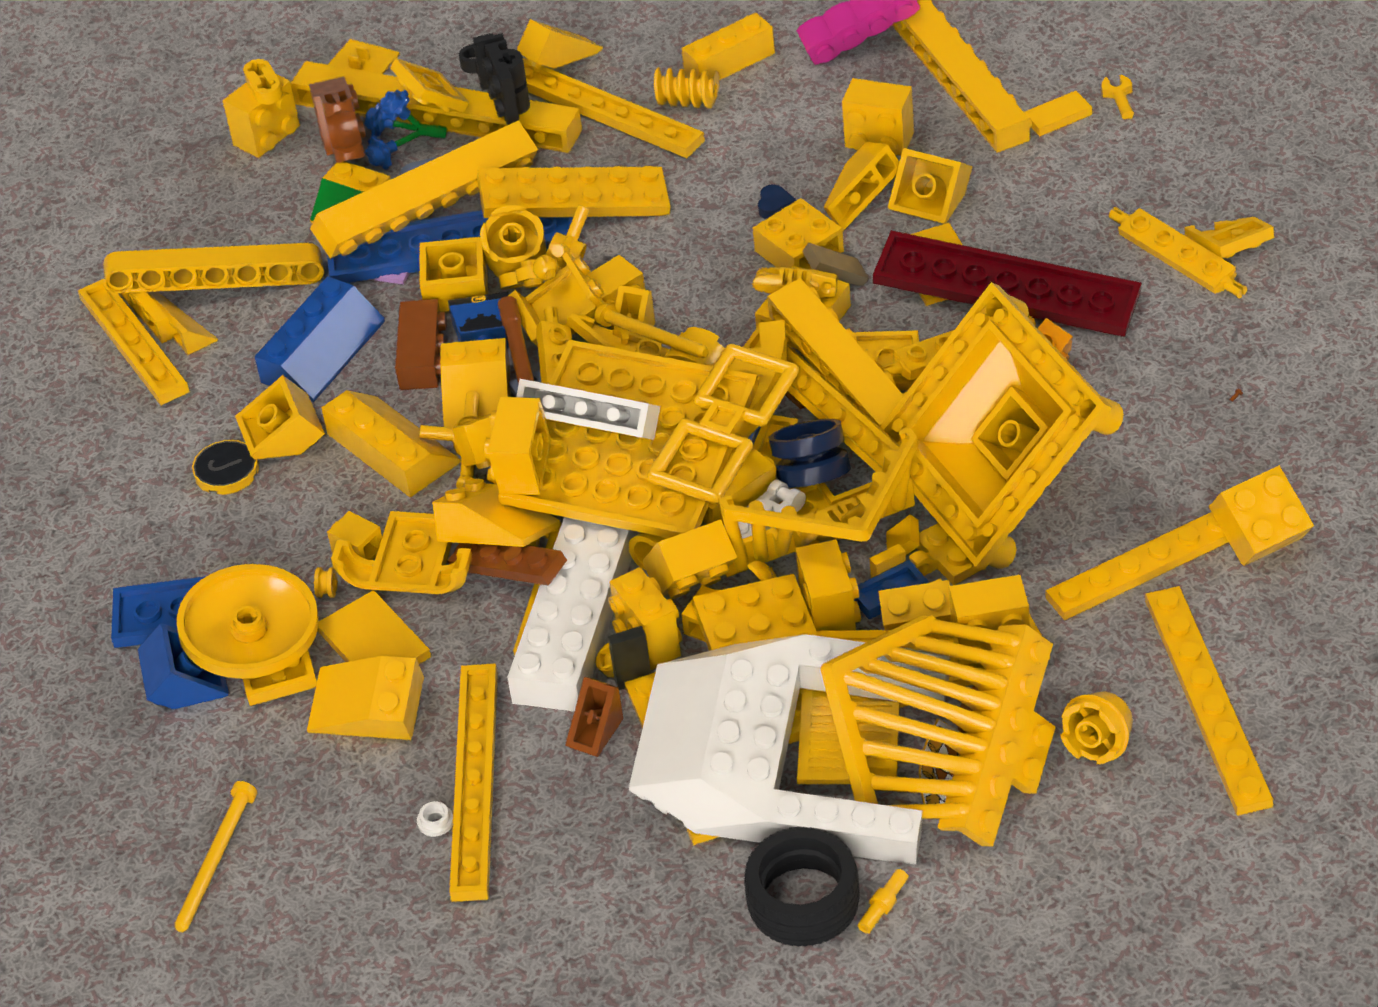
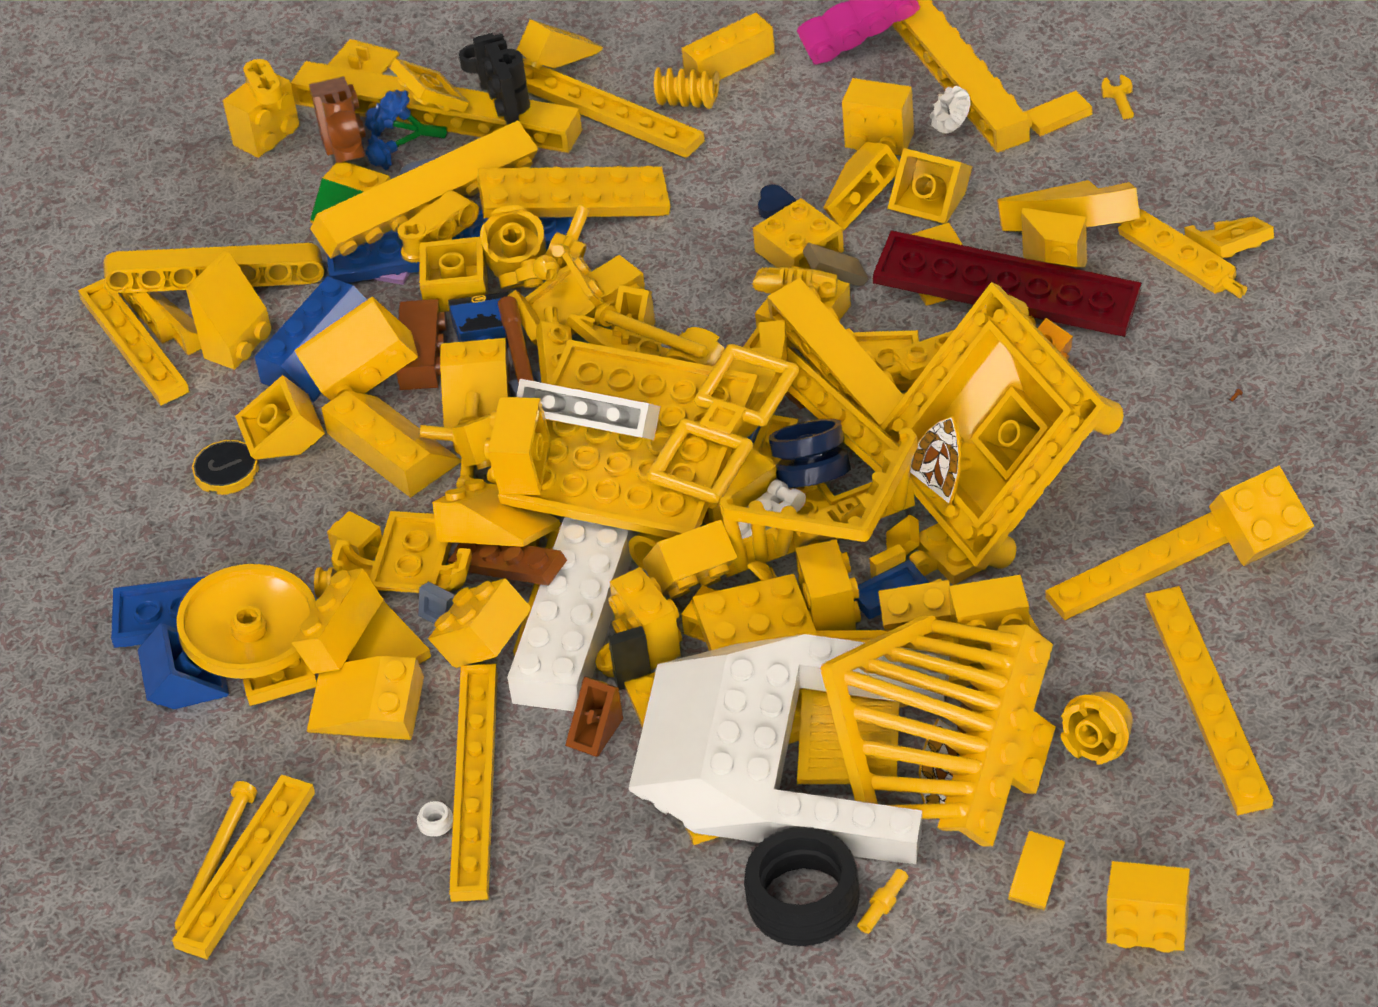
(227, 312): none -> yellow slope
(243, 867): none -> yellow plate
(337, 620): none -> yellow brick
(358, 350): none -> yellow slope
(433, 601): none -> sand blue plate
(437, 222): none -> yellow piece
(479, 622): none -> yellow brick
(939, 459): none -> shield
(958, 102): none -> white gear
(1036, 870): none -> yellow slope
(1054, 237): none -> yellow slope
(1083, 198): none -> yellow slope
(1148, 906): none -> yellow brick

